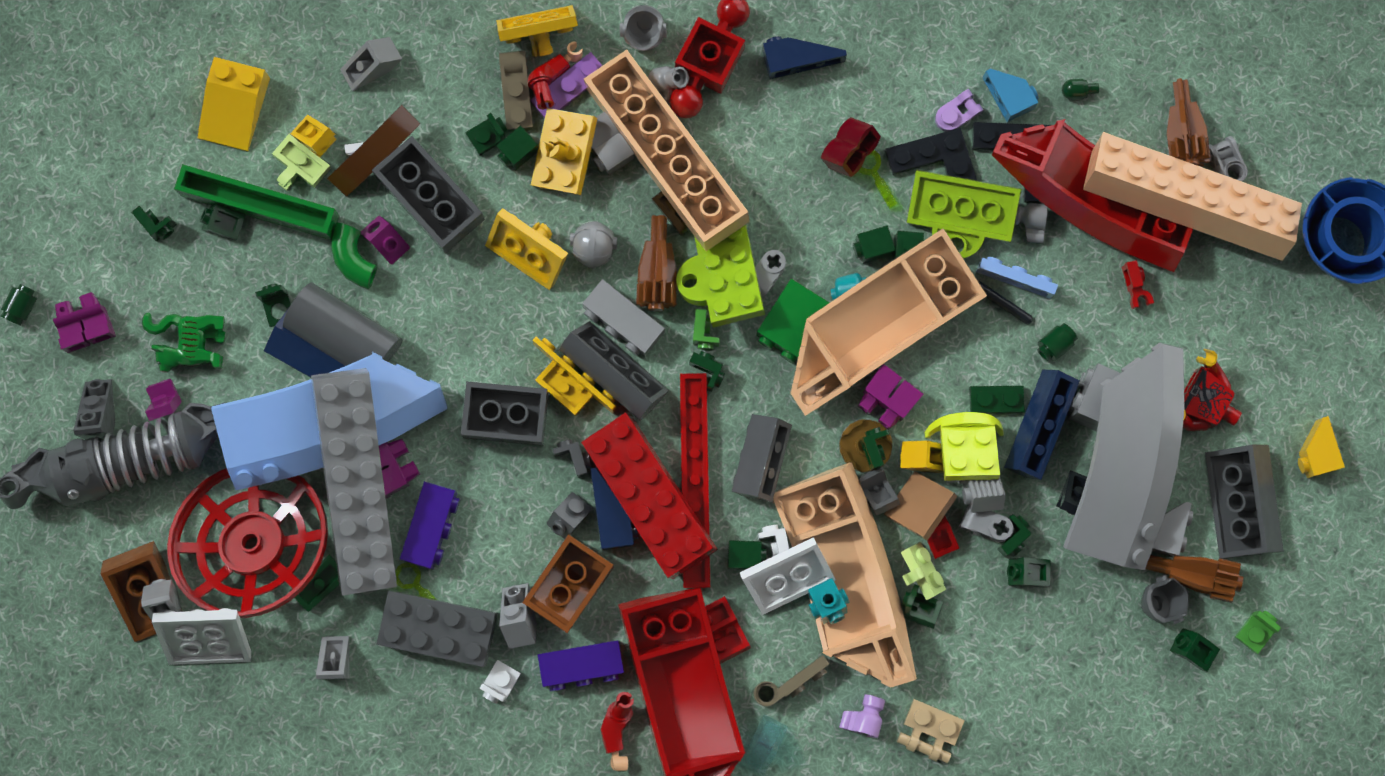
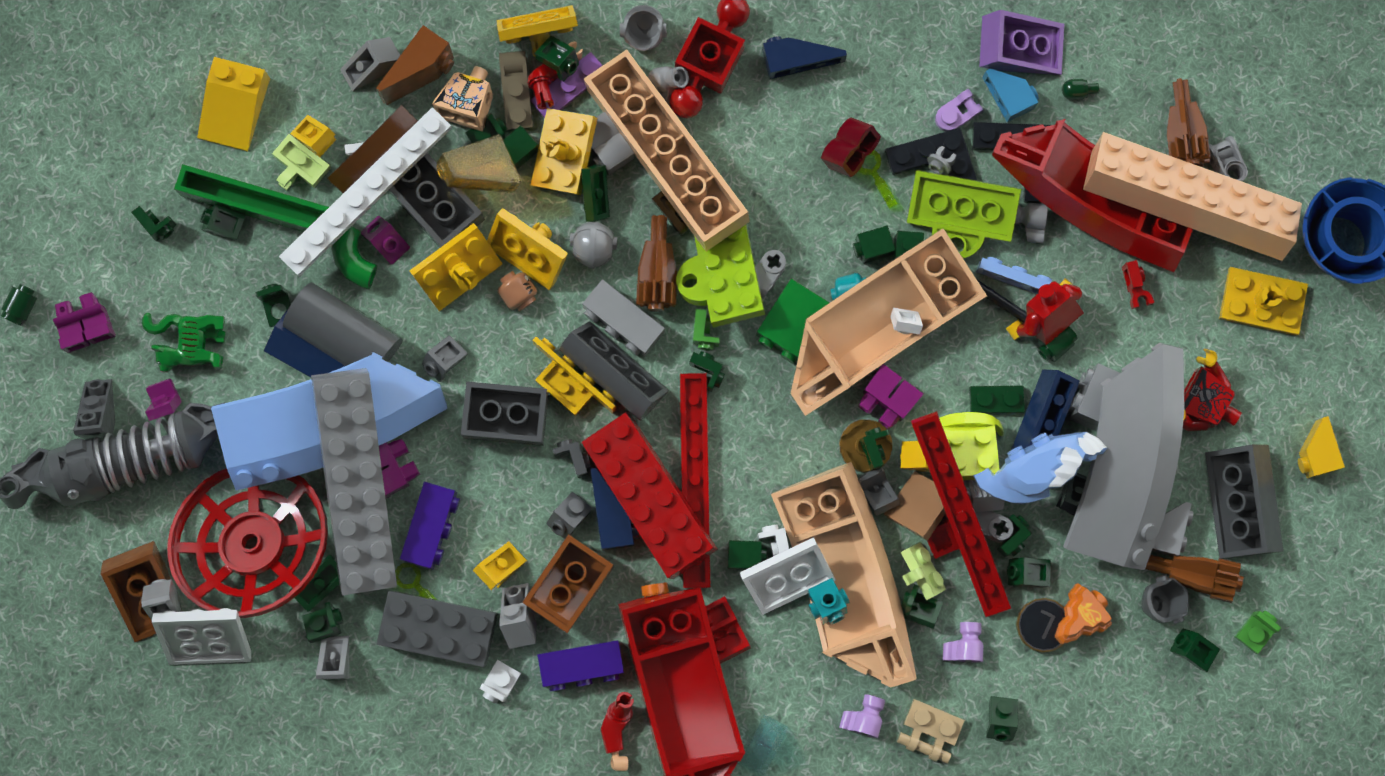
(322, 623): none -> dark green bracket
(365, 192): none -> white plate
(417, 66): none -> dark orange slope
(443, 358): none -> dark grey bracket
(456, 267): none -> yellow plate
(466, 99): none -> light nougat torso
(480, 167): none -> clear yellow slope
(499, 566): none -> yellow slope
(517, 290): none -> nougat head
(558, 57): none -> dark green bracket
(595, 193): none -> dark green plate
(654, 589): none -> orange tile
(761, 457): dark grey brick -> none
(795, 684): dark tan plate -> none
(906, 321): none -> white plate
(938, 164): none -> light grey plate
(961, 514): none -> red plate
(966, 648): none -> lavender piece
(1002, 718): none -> dark green bracket
(1021, 43): none -> medium lavender slope
(1038, 624): none -> black tile
(1040, 467): none -> light blue animal
(1049, 312): none -> red torso
(1083, 615): none -> orange rock
(1263, 301): none -> yellow plate

